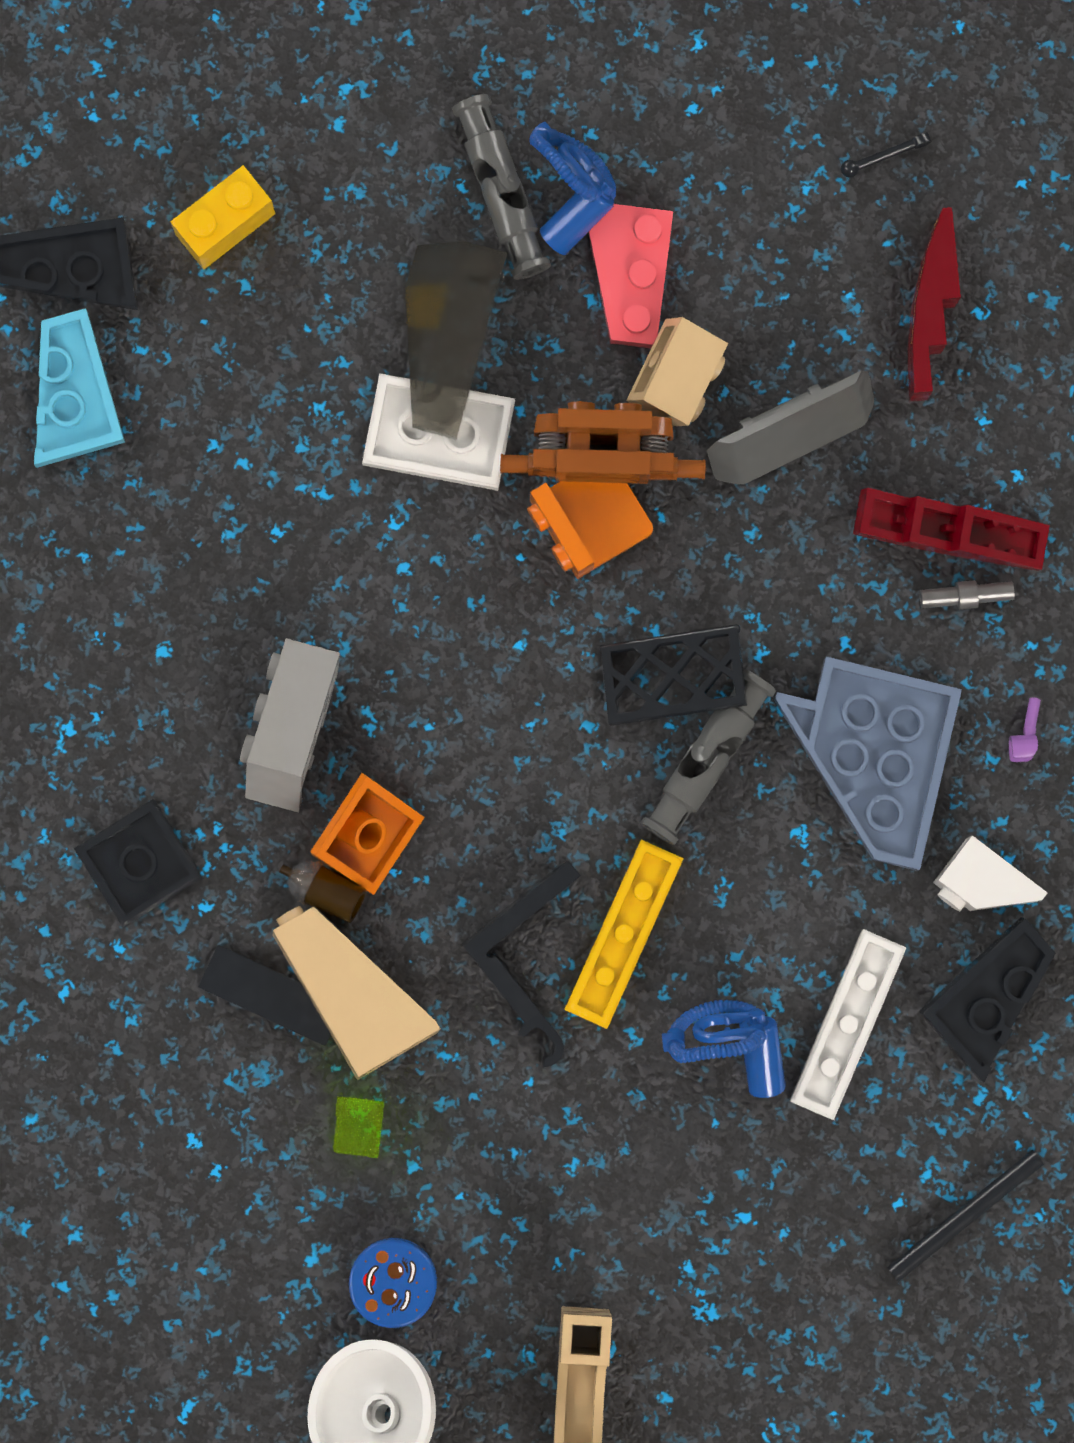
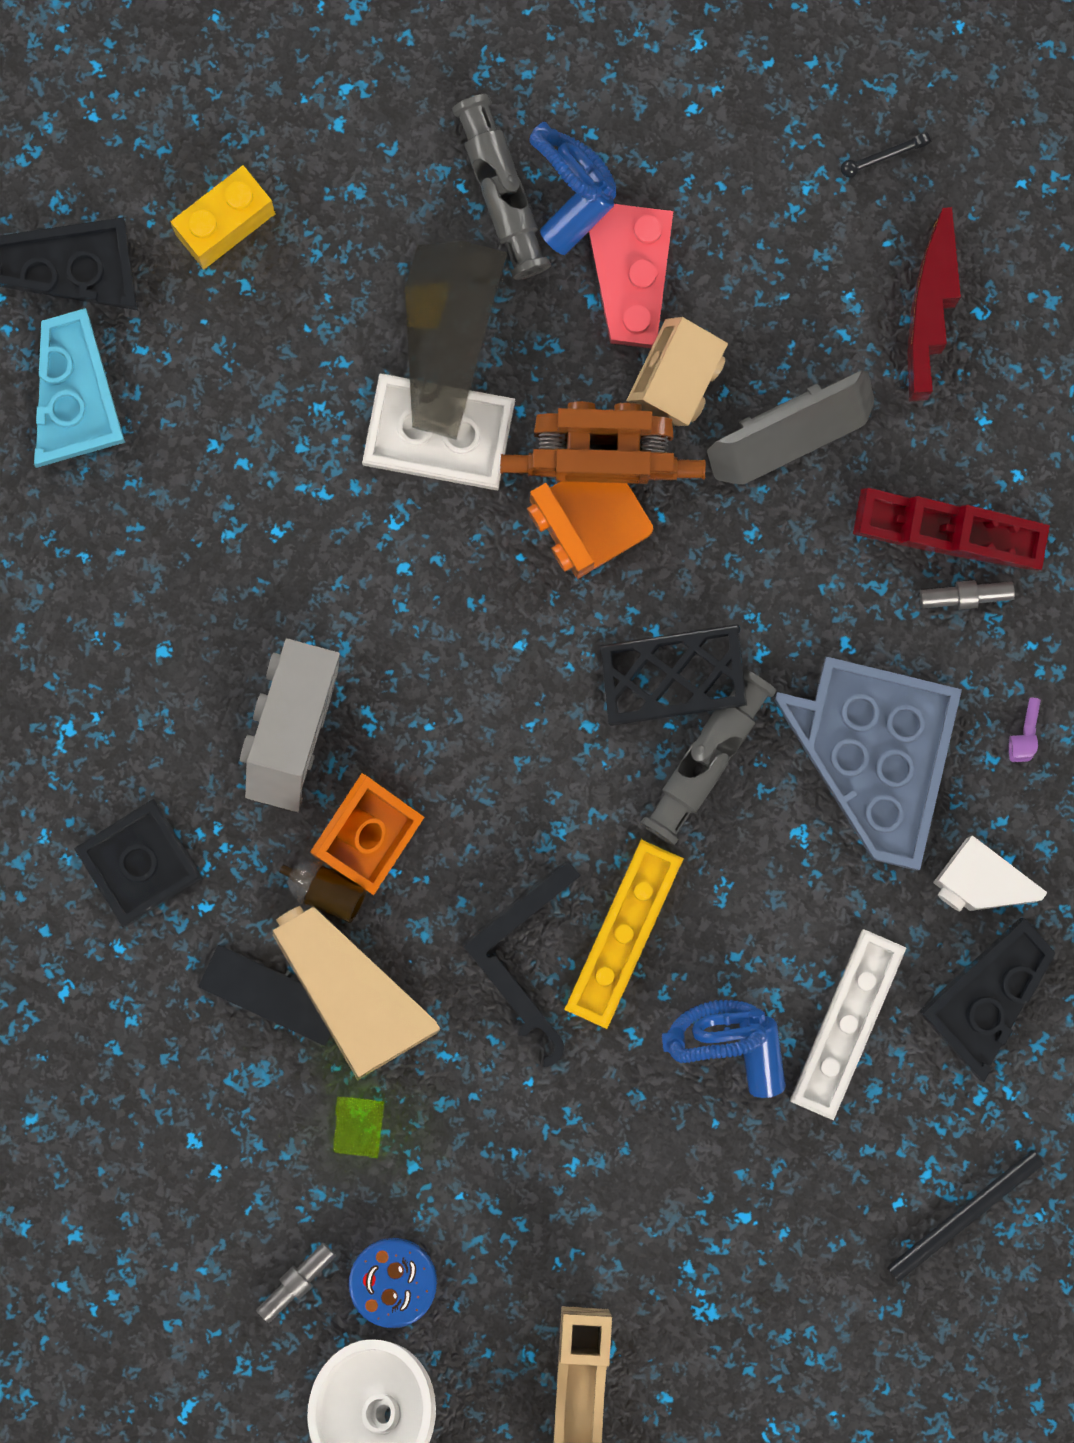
(296, 1282): none -> flat silver bar

